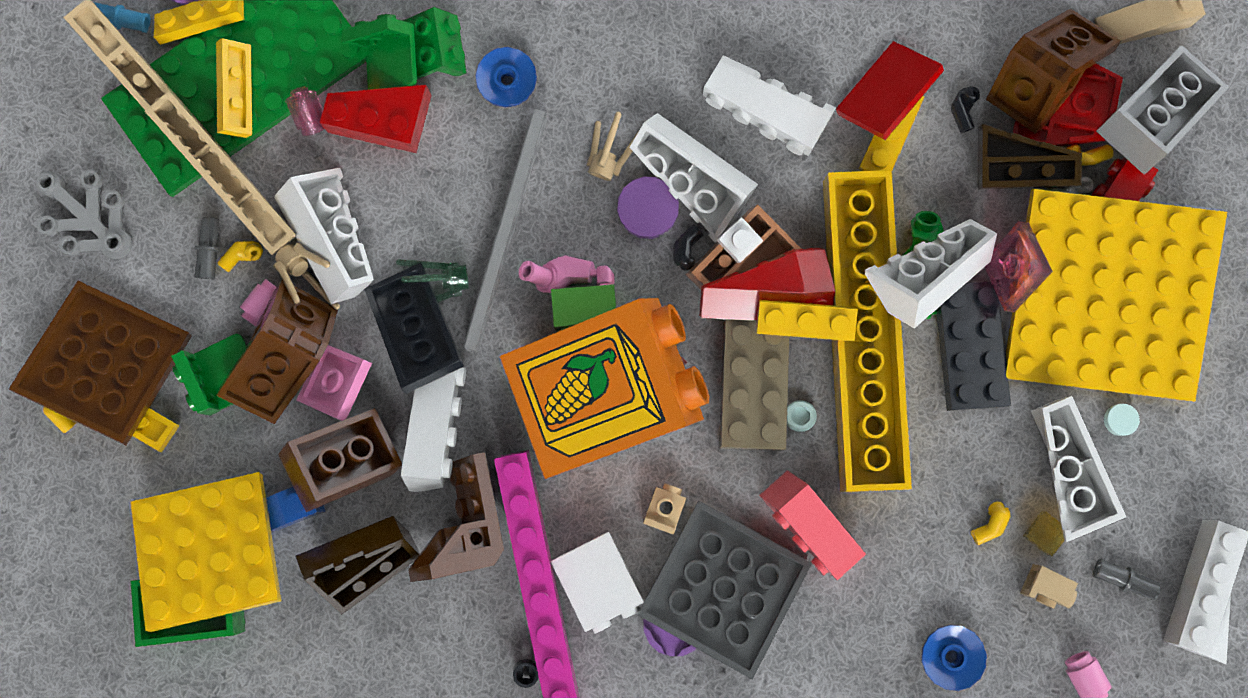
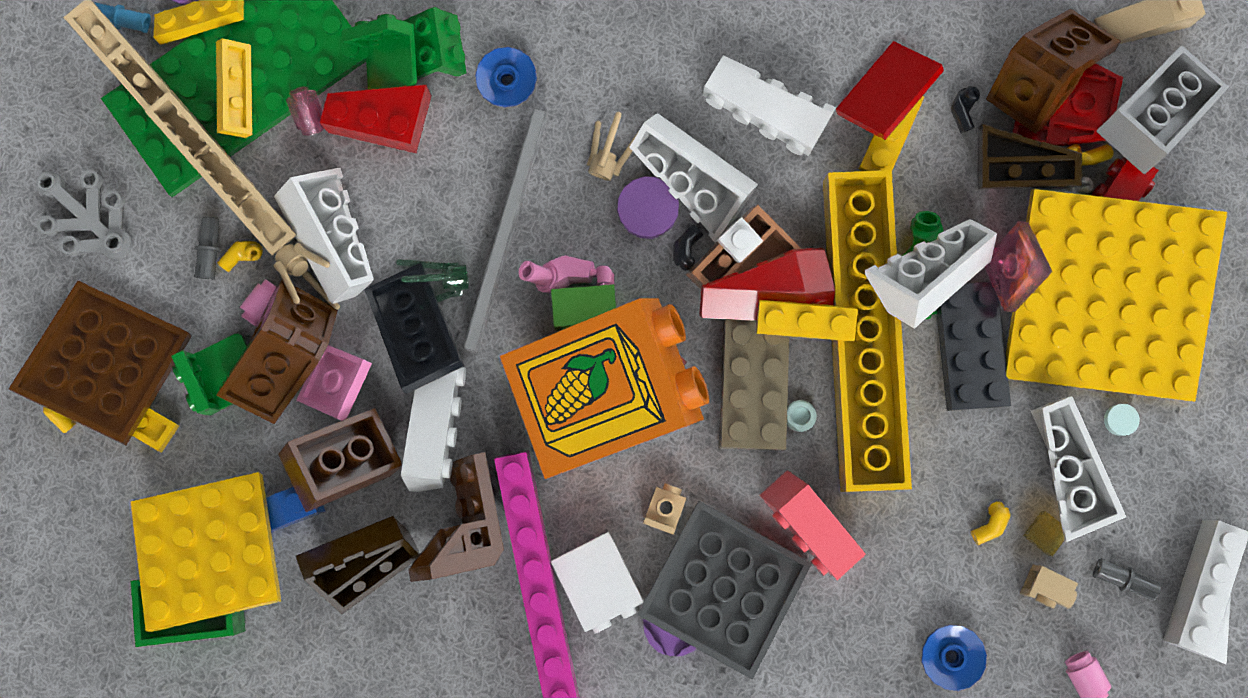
(518, 673): black hinge -> none

